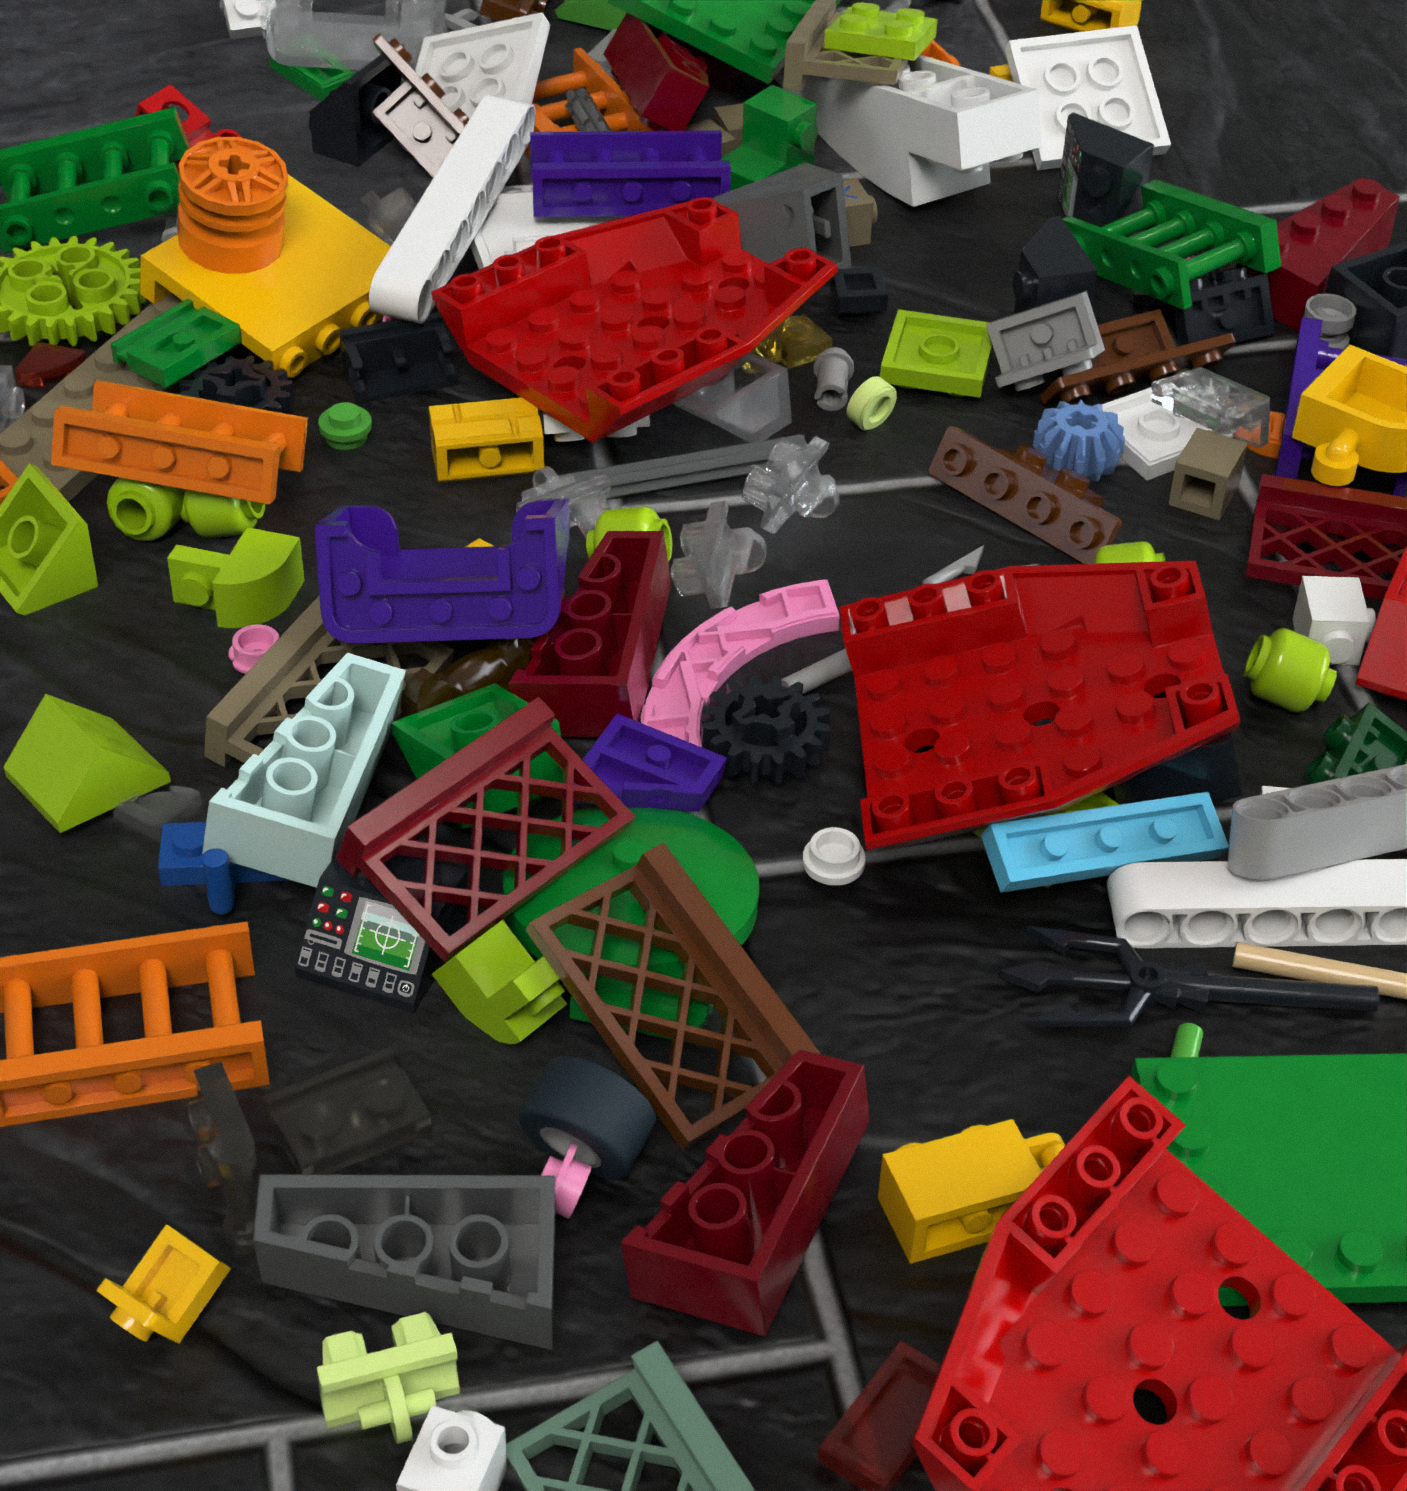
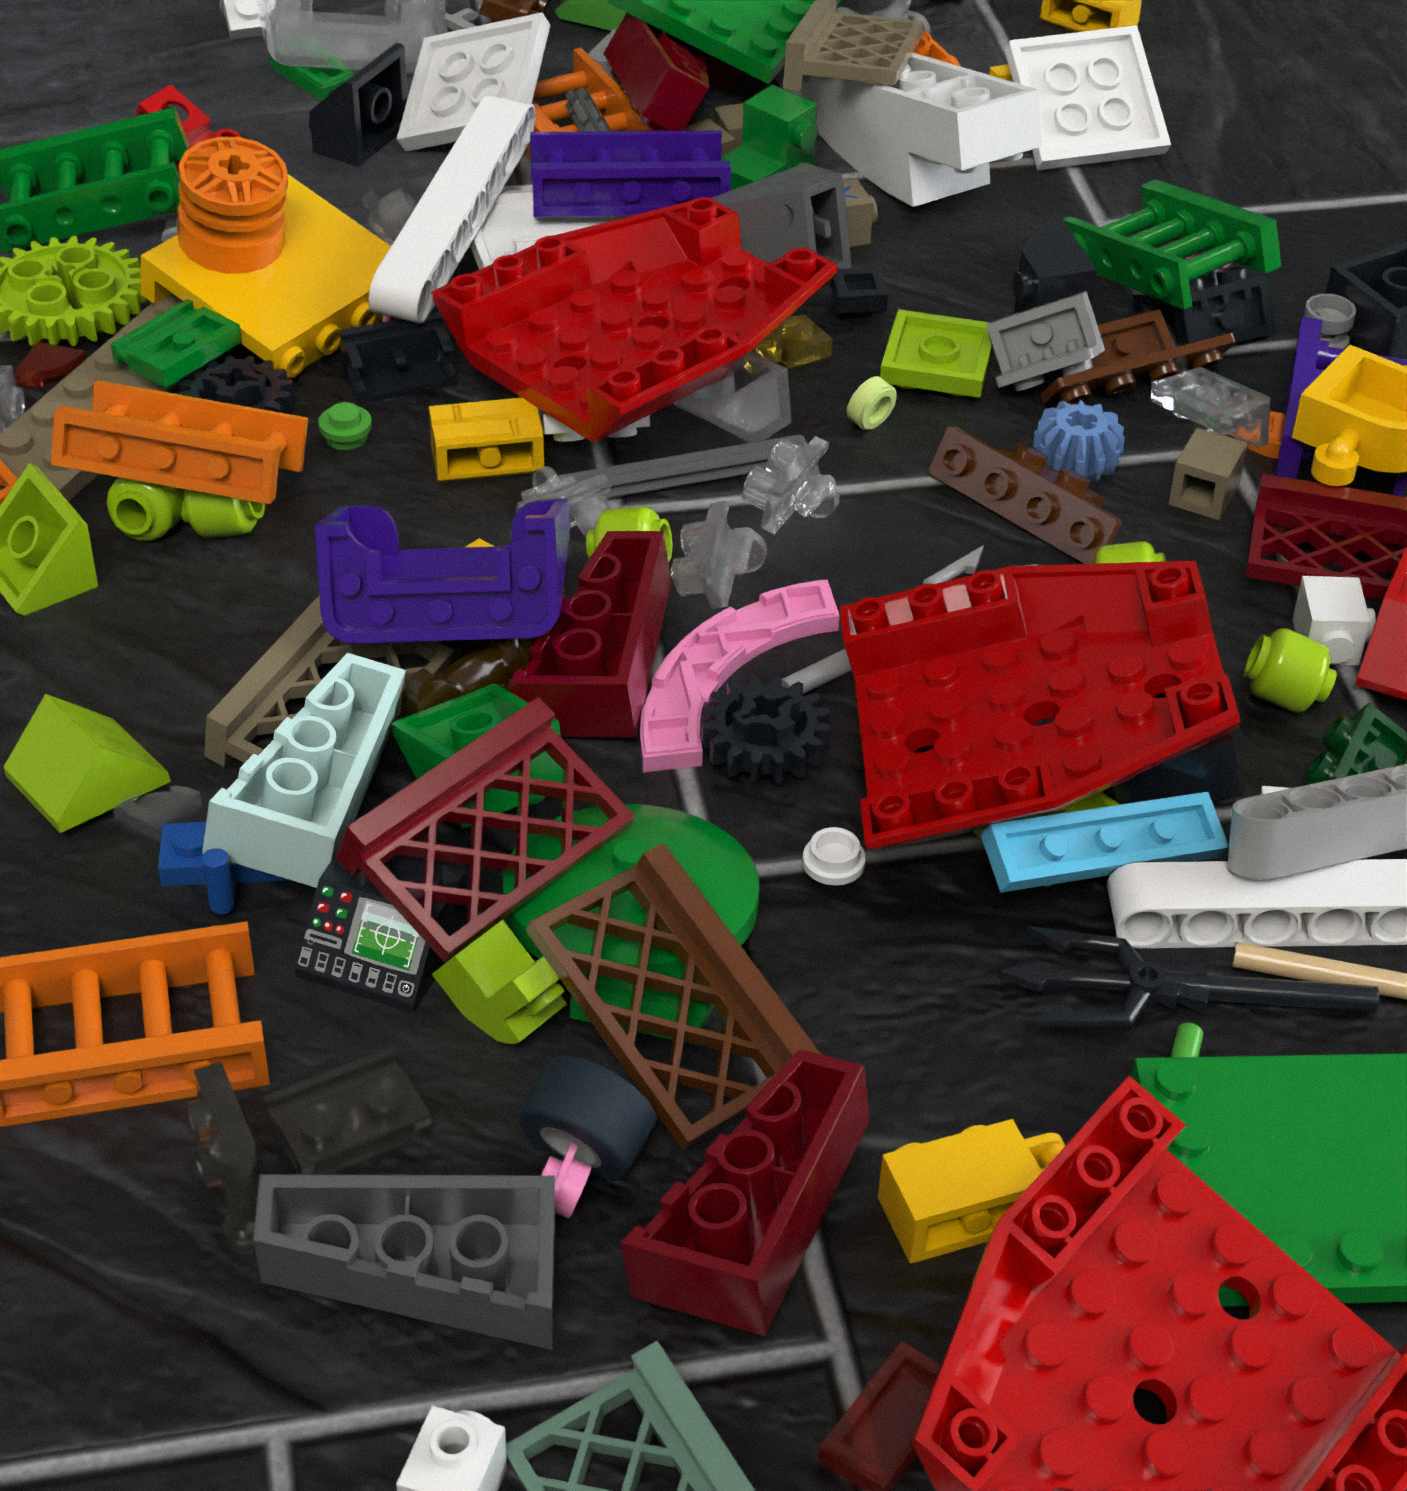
(166, 1288): yellow bracket -> none
(242, 587): lime brick -> none
(250, 645): bright pink plate -> none
(388, 1382): yellowish green hips -> none
(416, 113): bracket -> none
(653, 767): dark purple wing -> none
(833, 371): light grey pin -> none
(881, 33): lime plate -> none
(1101, 171): black slope -> none
(1151, 433): white tile -> none
(1324, 234): dark red wedge -> none

